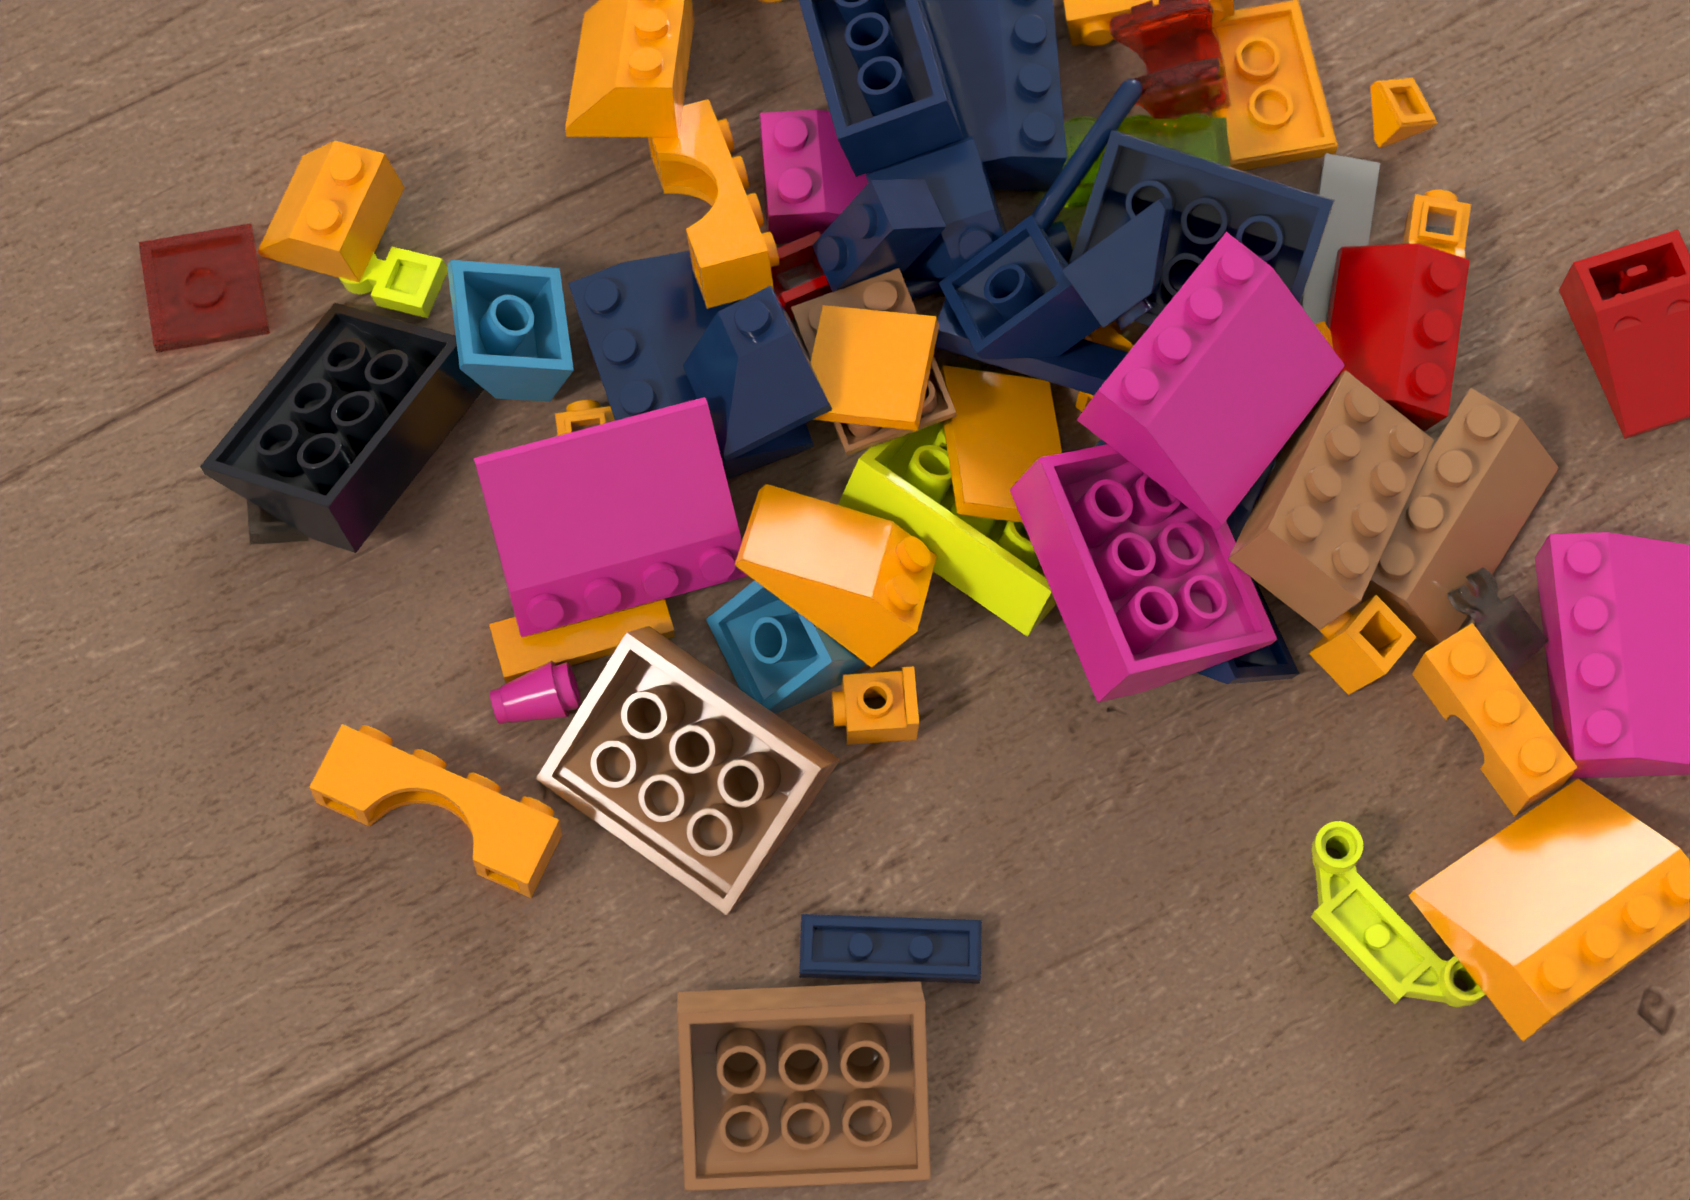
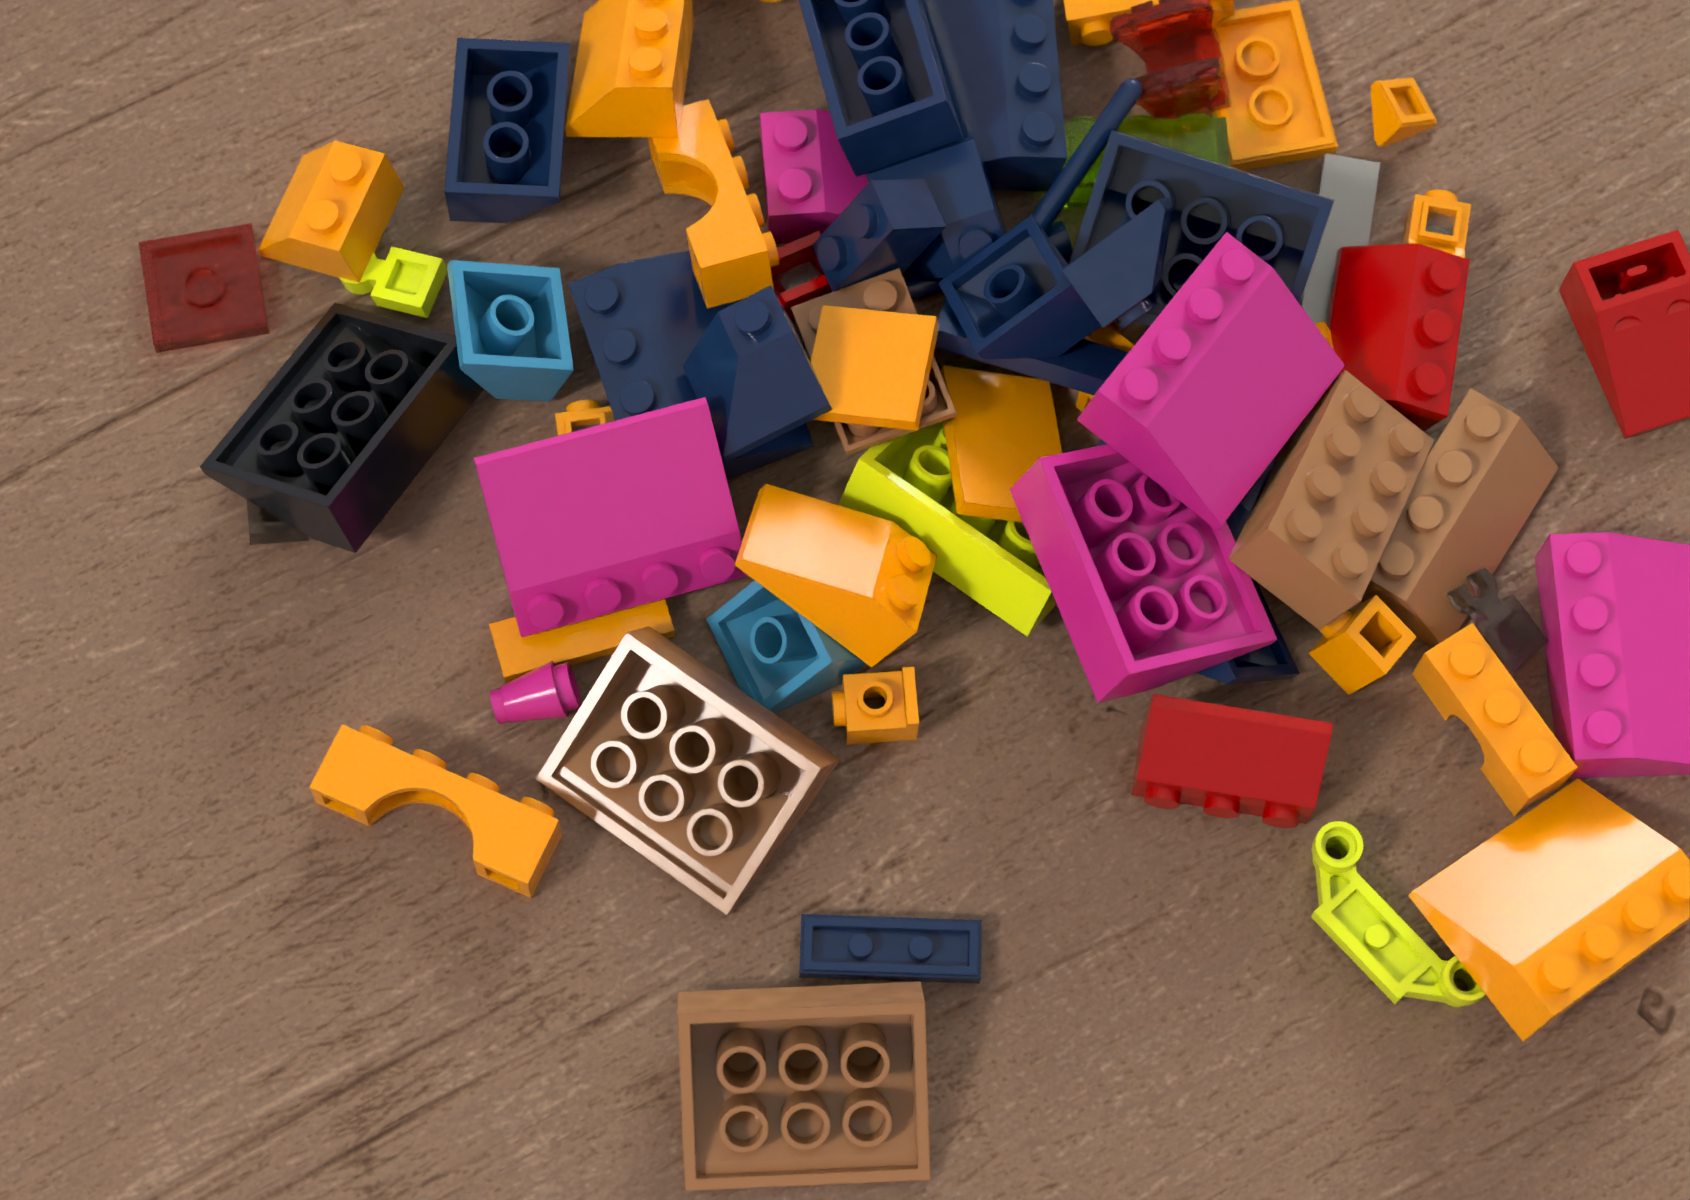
(506, 129): none -> dark blue slope
(1230, 760): none -> red slope

